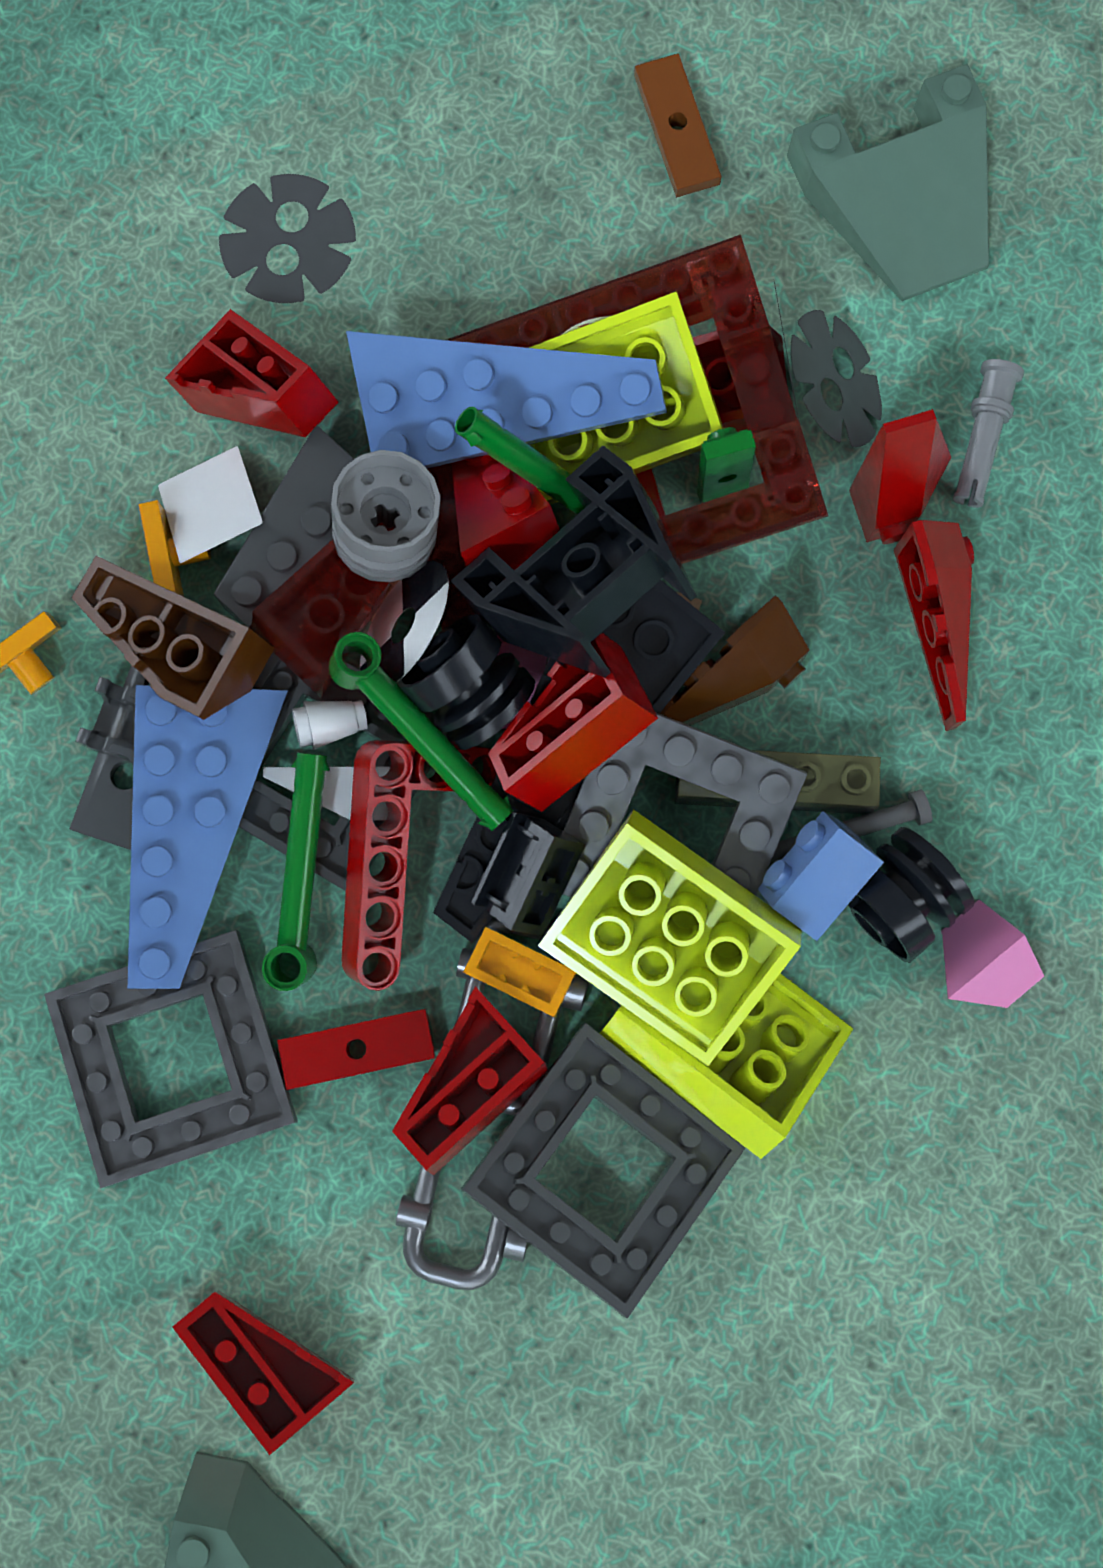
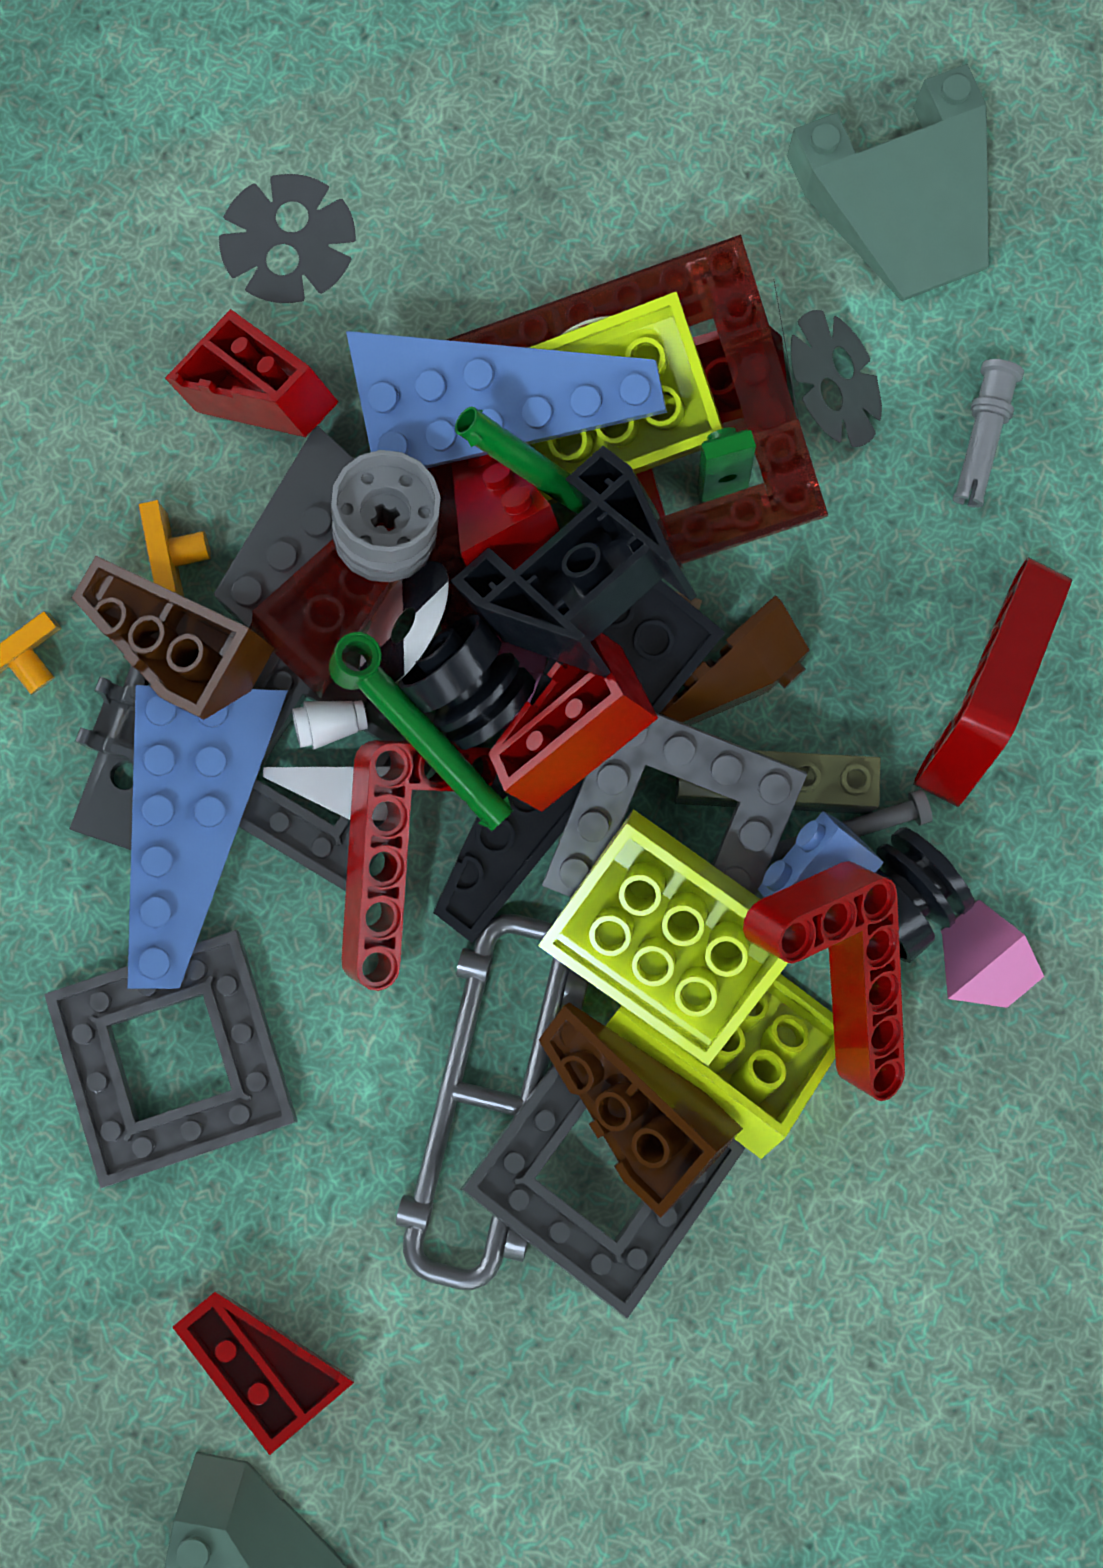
(209, 504): white sticker -> none
(299, 874): green piece -> none
(327, 1057): red tile -> none
(468, 1085): red wedge -> none
(520, 972): light orange tile -> none
(528, 873): black hinge -> none
(647, 1113): none -> reddish brown wedge
(670, 104): dark orange tile -> none
(858, 921): none -> red beam
(899, 476): red wedge -> none
(938, 583): red wedge -> none
(998, 685): none -> red beam

